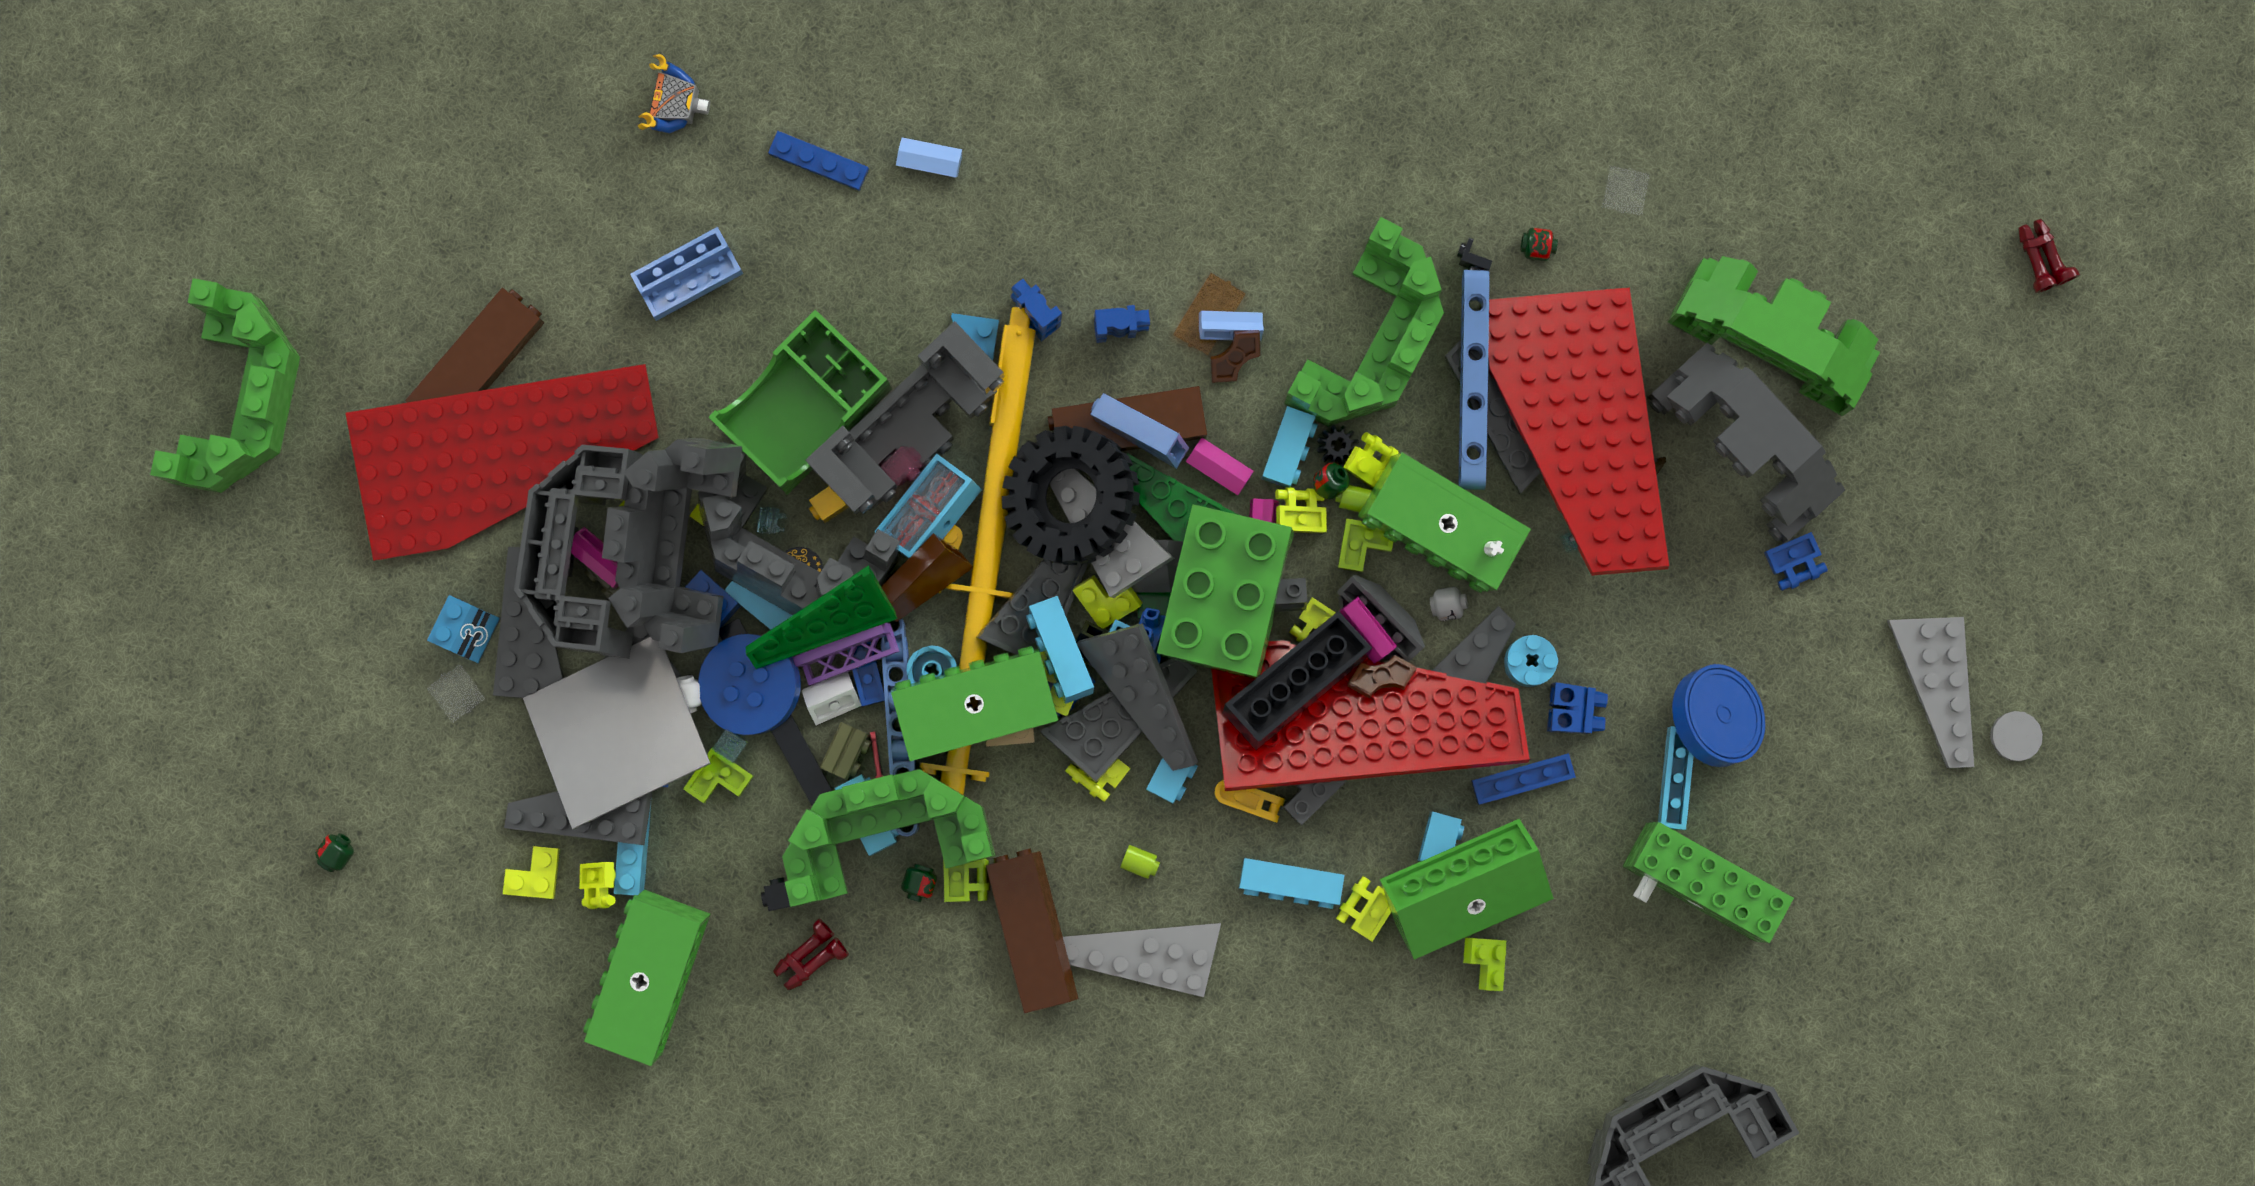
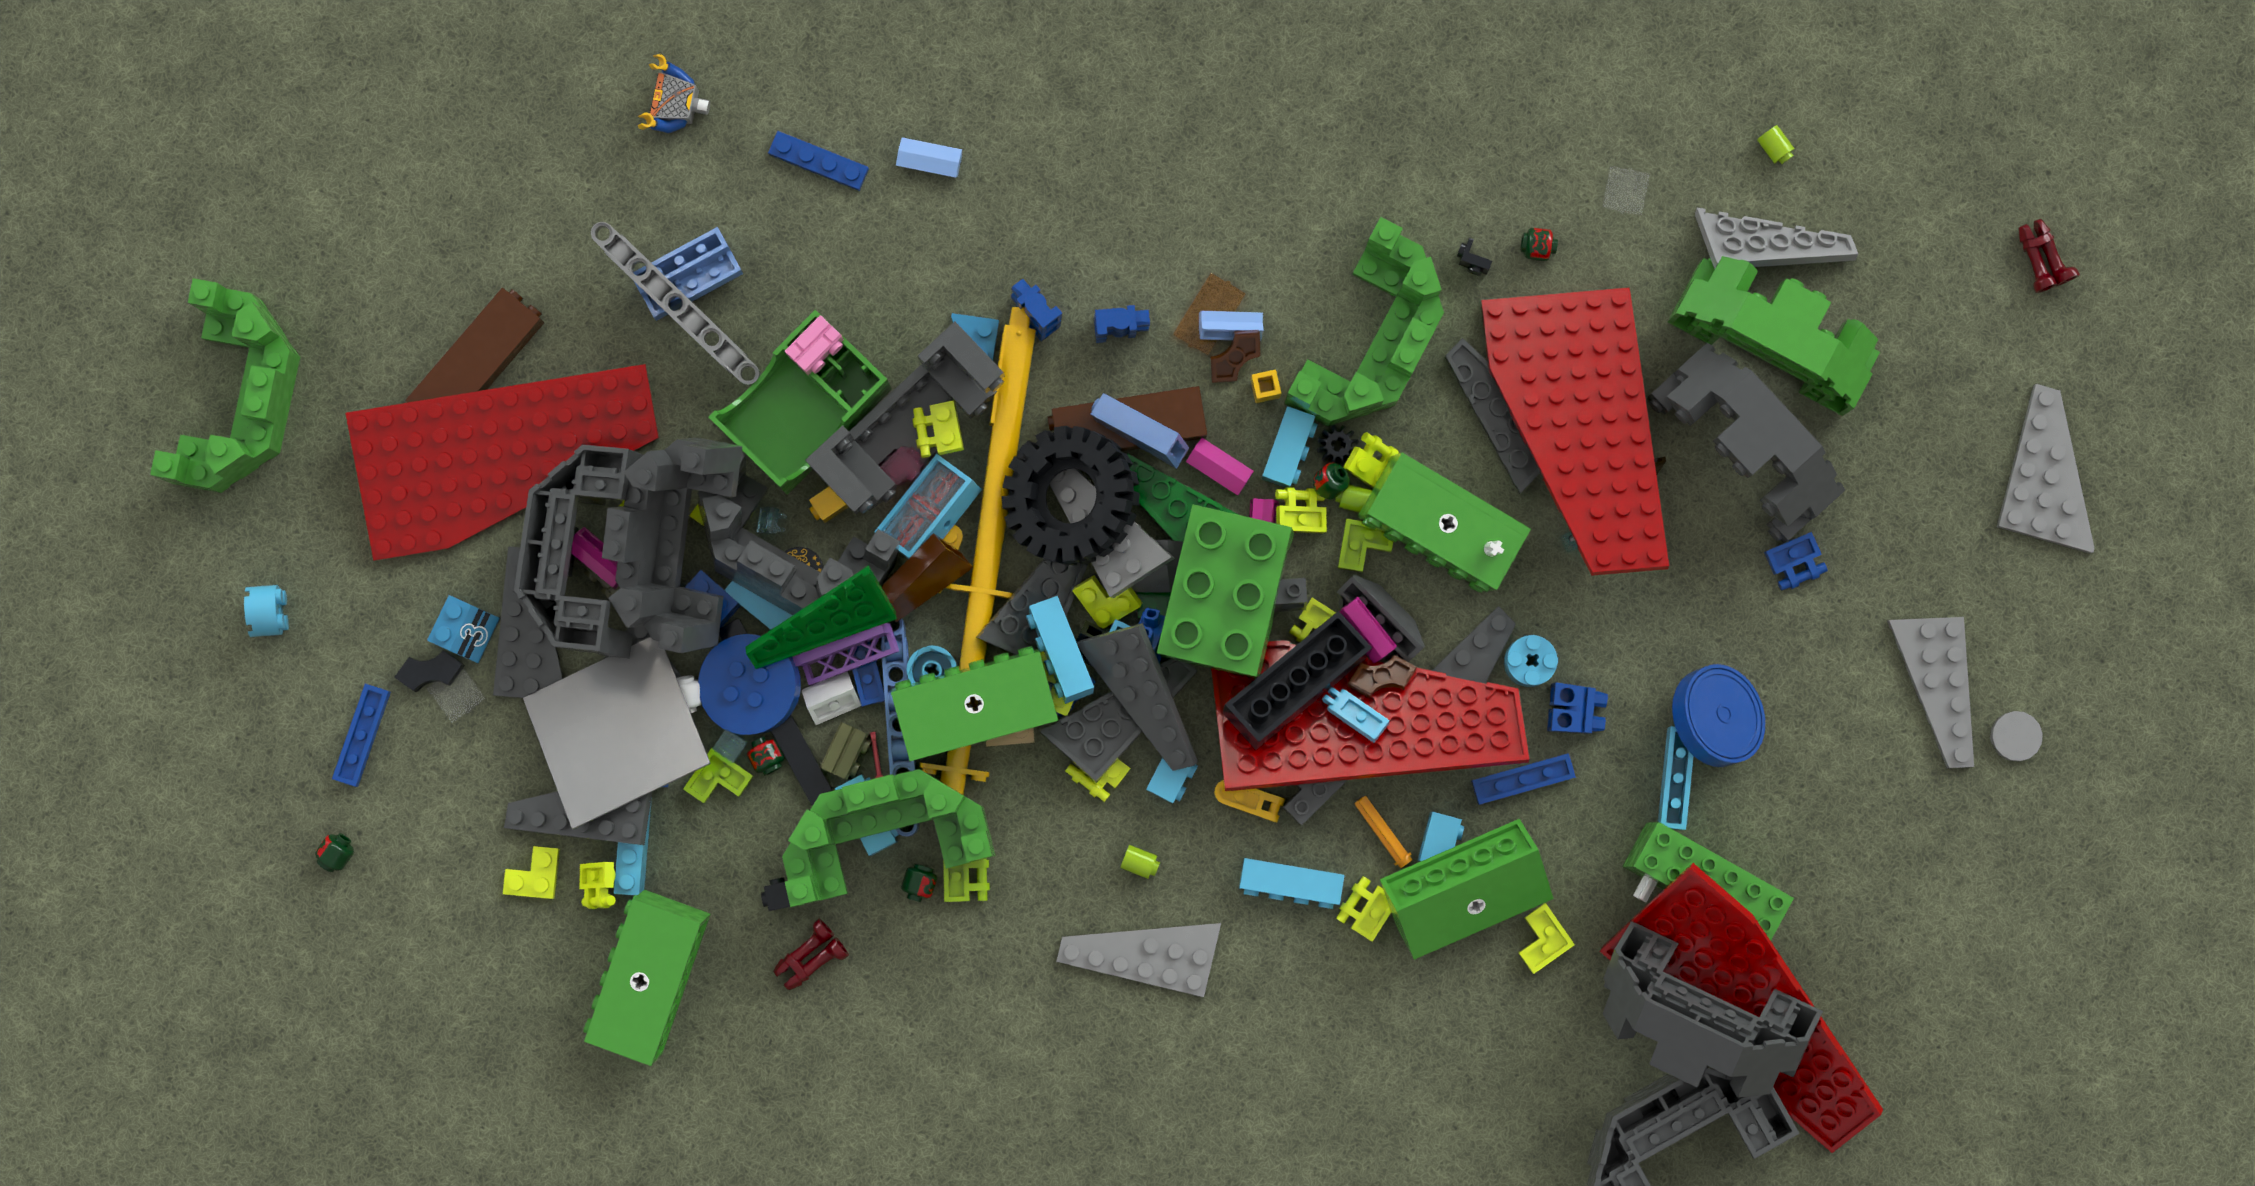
(265, 611): none -> medium azure brick
(361, 735): none -> blue plate
(417, 674): none -> black tile
(663, 291): none -> light grey beam
(765, 756): none -> dark green head
(815, 345): none -> bright pink brick
(945, 426): none -> neon yellow plate
(1032, 931): reddish brown brick -> none
(1265, 386): none -> yellow brick
(1356, 713): none -> medium azure hinge
(1383, 832): none -> light orange axle
(1448, 604): light grey head -> none
(1474, 379): medium blue beam -> none
(1491, 957): lime plate -> none
(1551, 939): none -> neon yellow plate
(1698, 1027): none -> dark grey brick
(1735, 961): none -> red wing
(1769, 243): none -> light grey wing
(1776, 145): none -> lime brick
(2044, 482): none -> light grey wing

